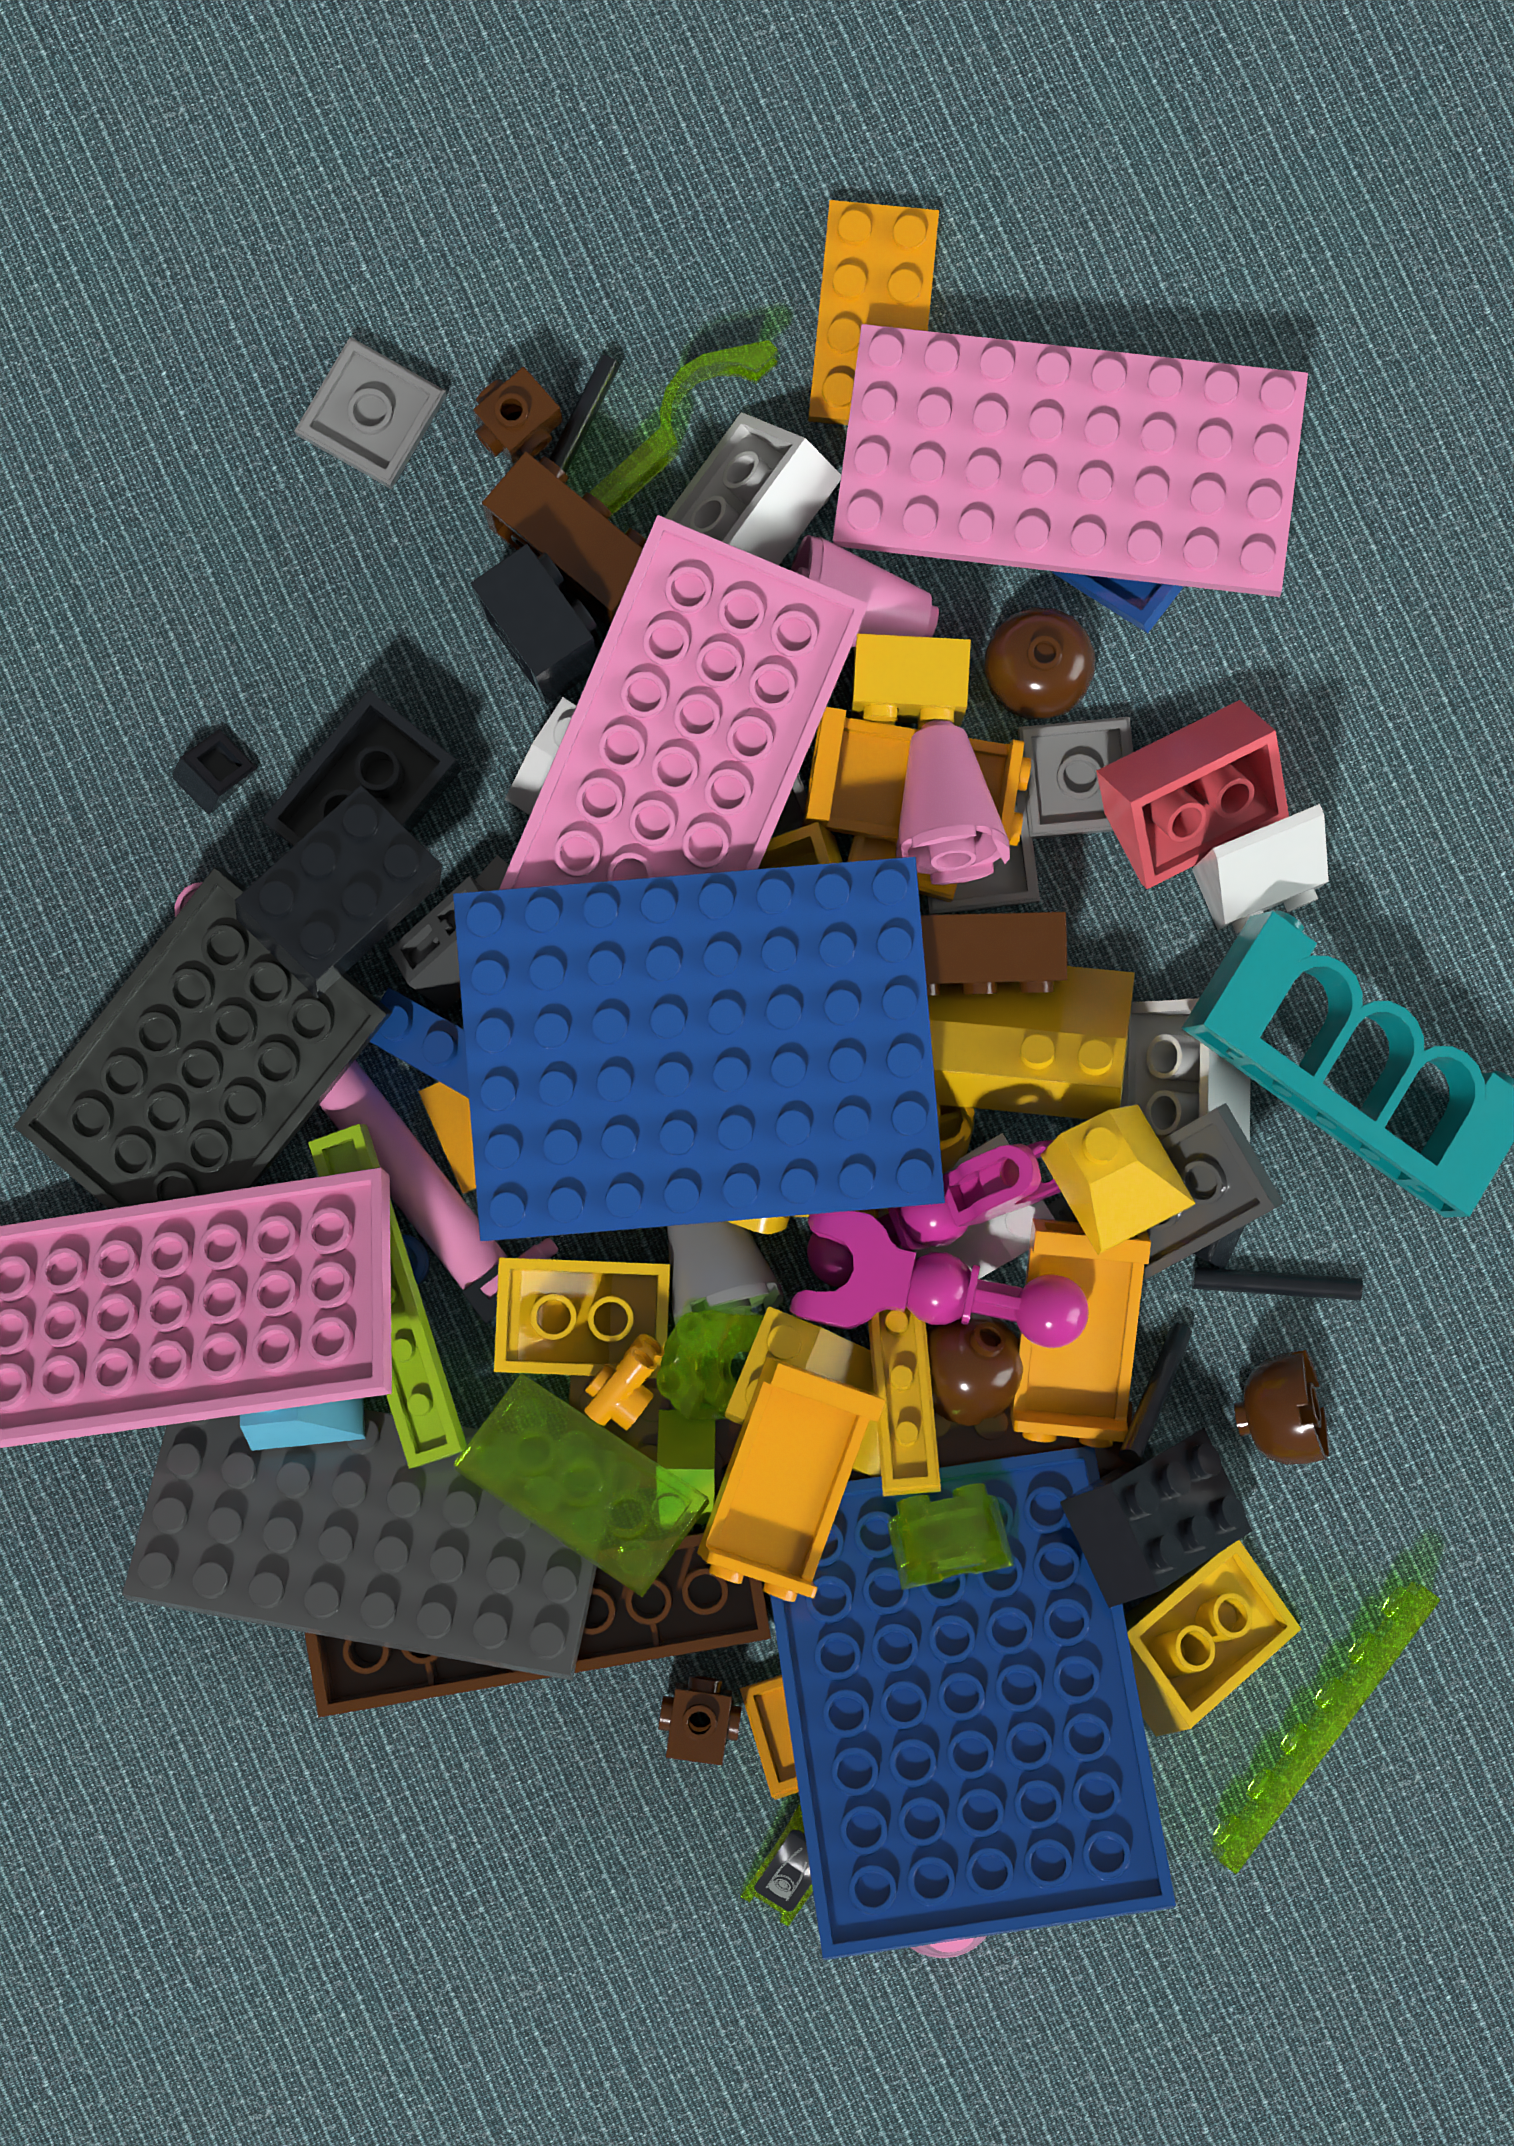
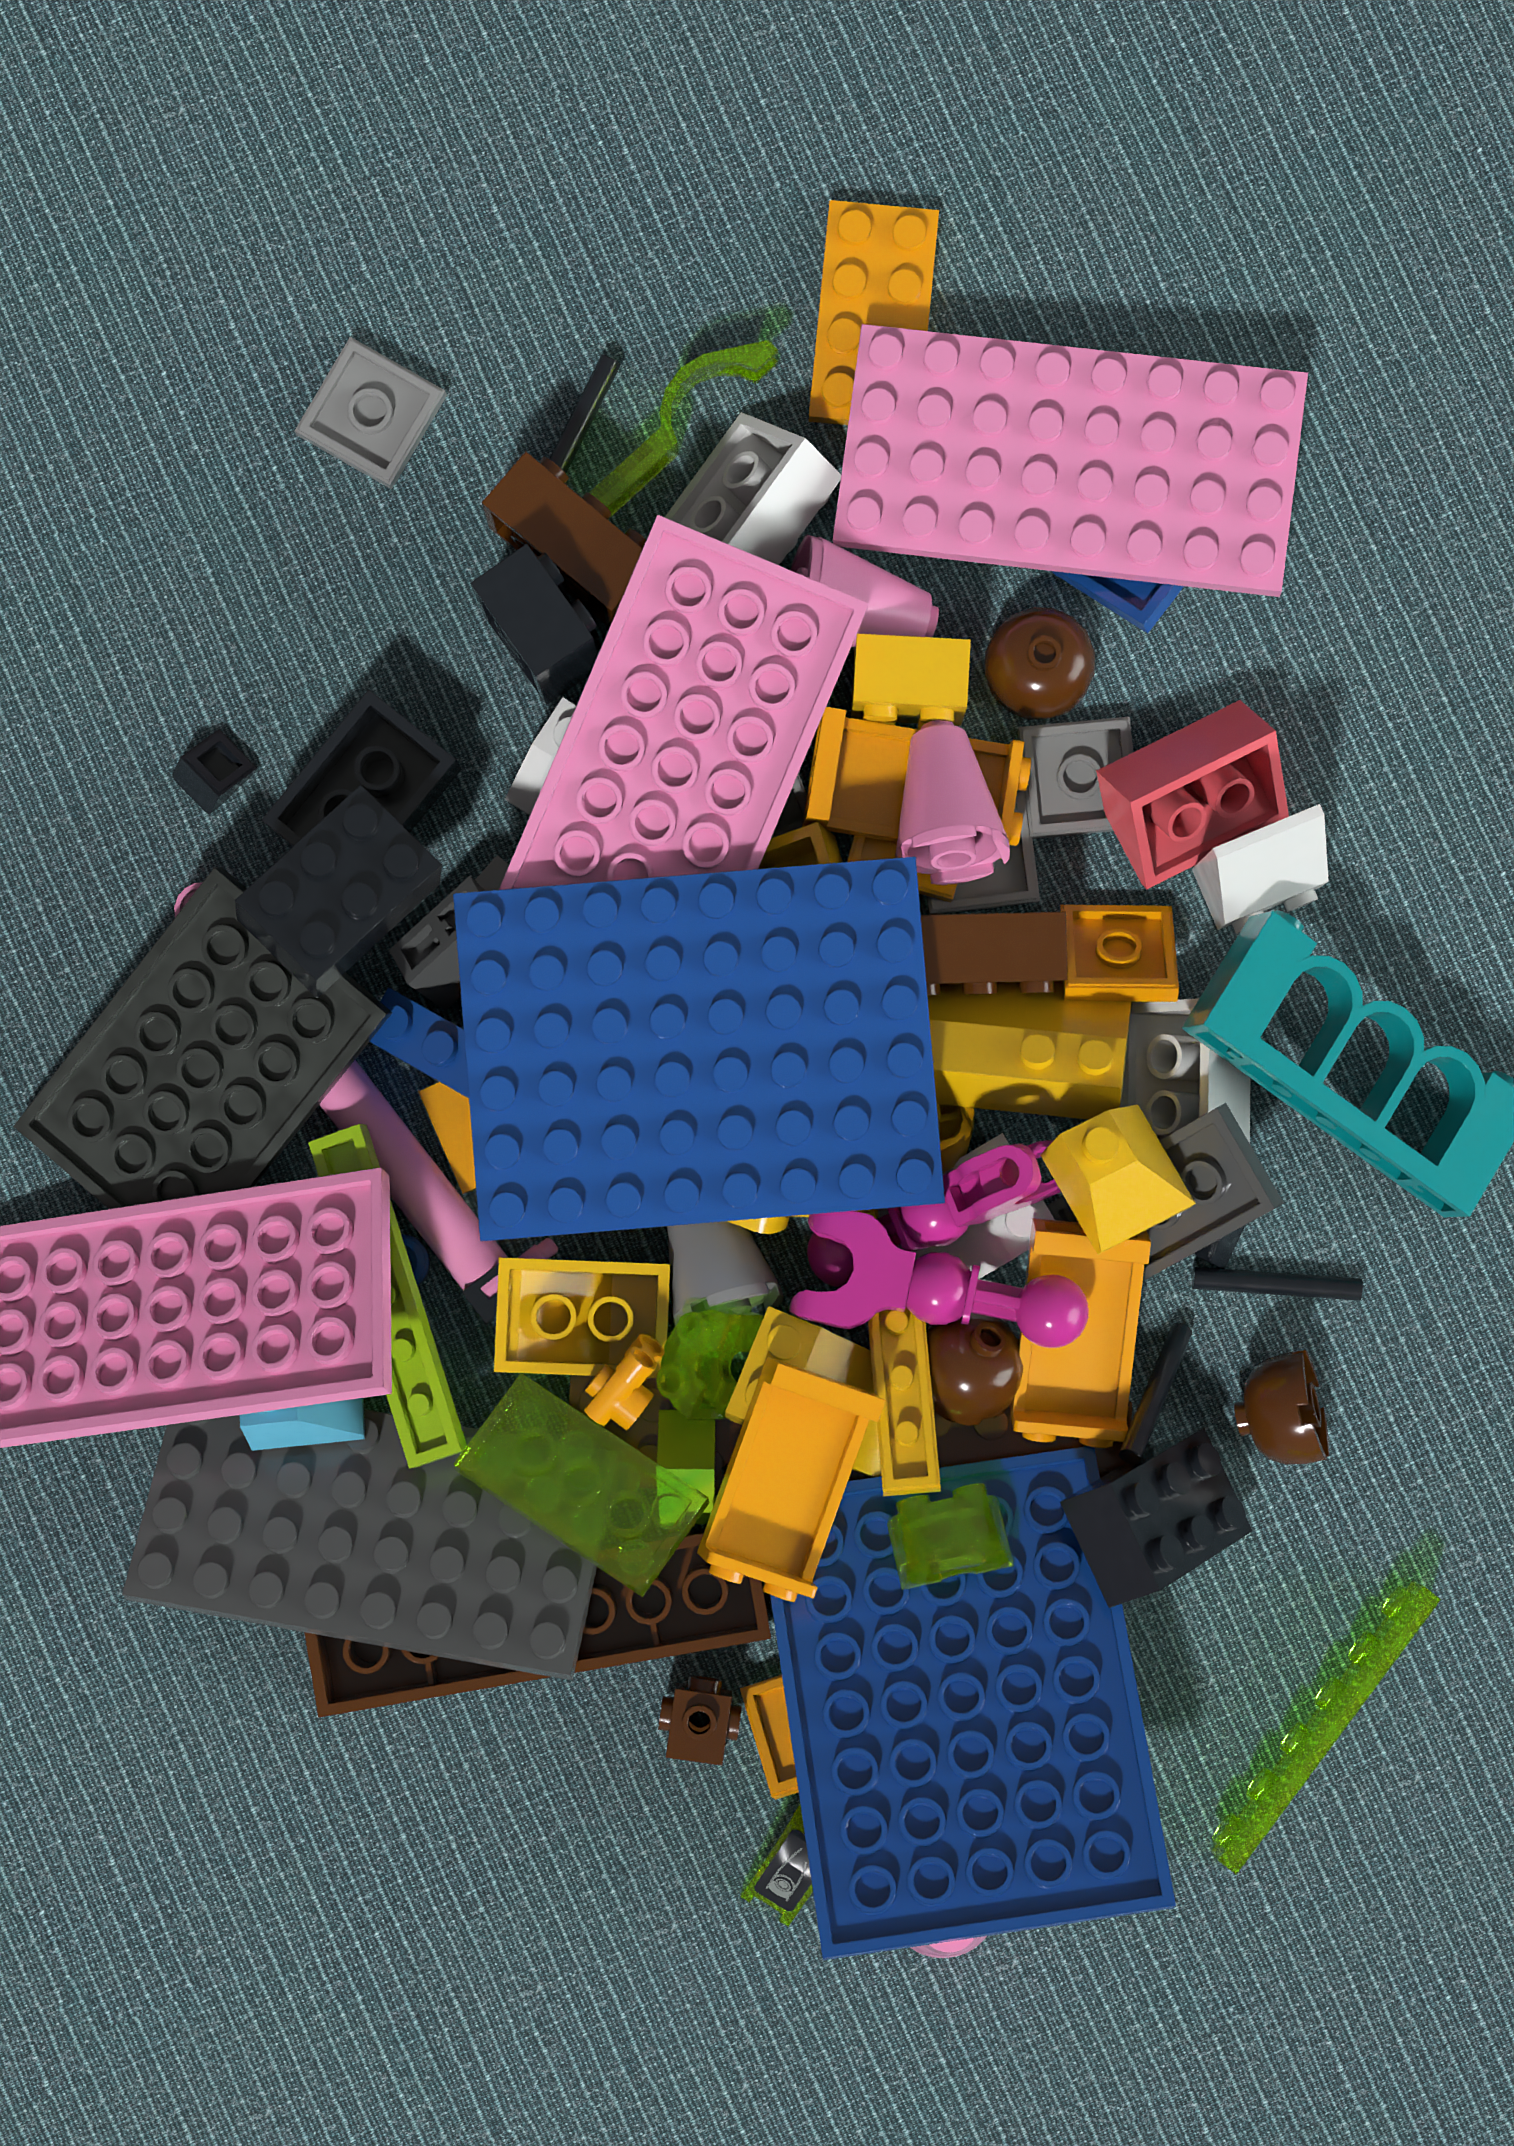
(521, 399): reddish brown brick -> none
(1120, 953): none -> light orange plate
(1204, 1638): yellow slope -> none

